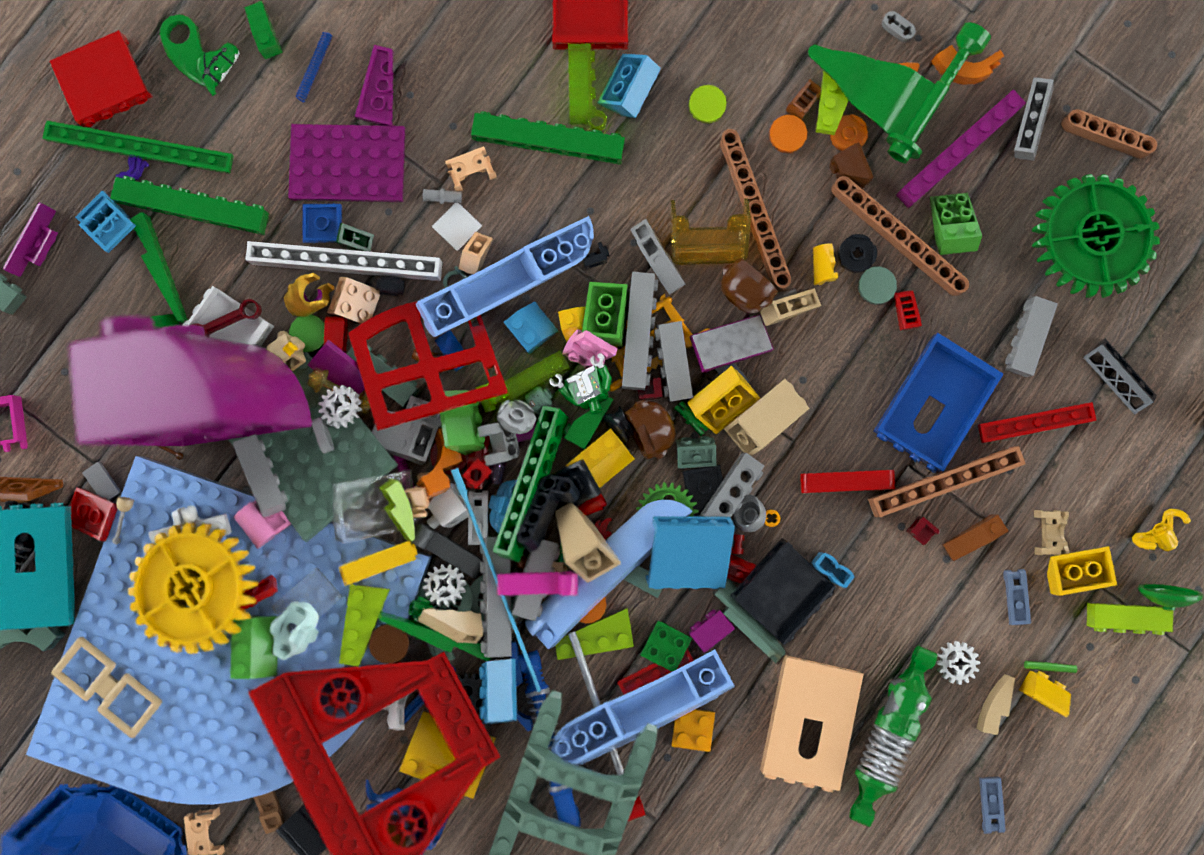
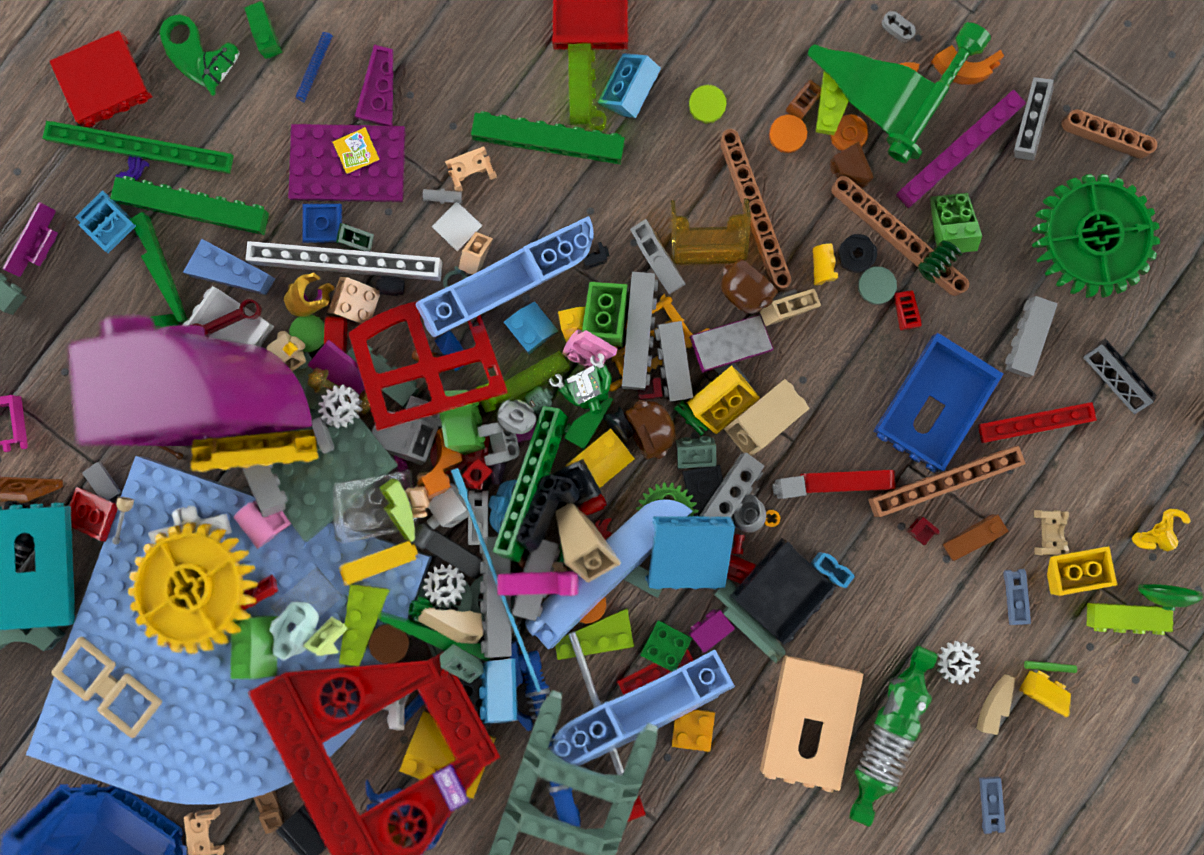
(221, 267): none -> medium blue wedge
(254, 450): none -> yellow slope
(322, 641): none -> yellowish green slope
(356, 150): none -> sticker
(451, 787): none -> medium lavender tile
(461, 663): none -> sand green piece
(789, 487): none -> light grey brick
(937, 259): none -> dark green piece

